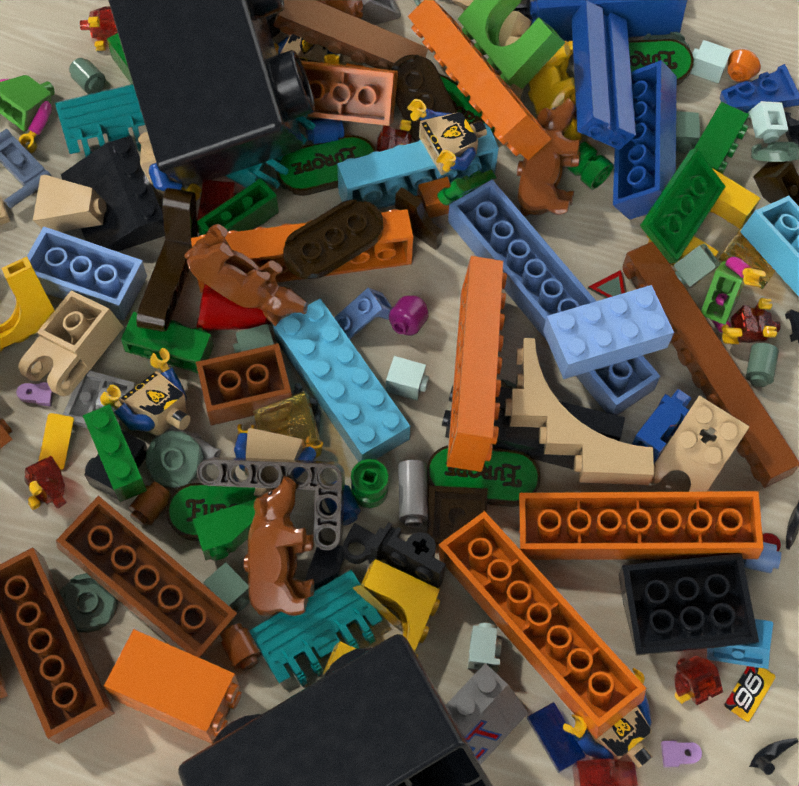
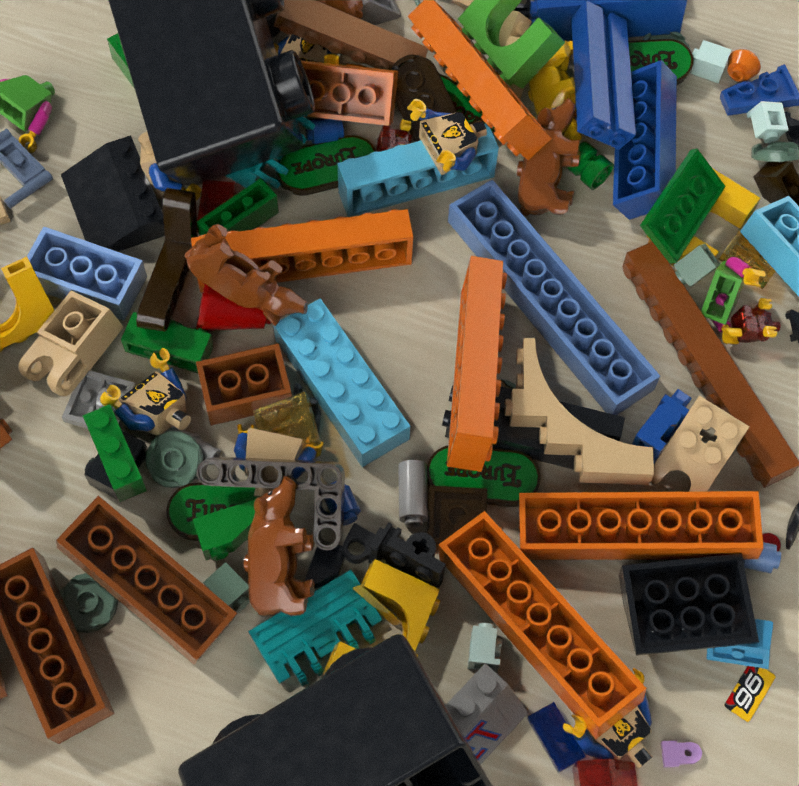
(40, 393): lavender piece -> none
(45, 483): clear red piece -> none
(56, 438): yellow sticker -> none
(67, 205): tan slope -> none
(87, 75): sand green brick -> none
(99, 114): teal hinge -> none
(100, 25): clear red piece -> none
(149, 504): dark orange brick -> none
(173, 686): orange brick -> none
(240, 647): dark orange brick -> none
(253, 338): sand green brick -> none
(333, 239): dark brown tile -> none
(362, 311): medium blue bracket -> none
(369, 483): green wheel -> none
(406, 378): light aqua brick -> none
(408, 315): magenta head -> none
(421, 223): dark brown tile -> none
(428, 194): orange brick -> none
(464, 185): green plate -> none
(607, 331): light blue brick -> none
(609, 286): piece -> none
(687, 131): sand green brick -> none
(697, 680): clear red piece -> none
(721, 134): green brick -> none
(762, 364): sand green brick -> none
(769, 753): black bar -> none

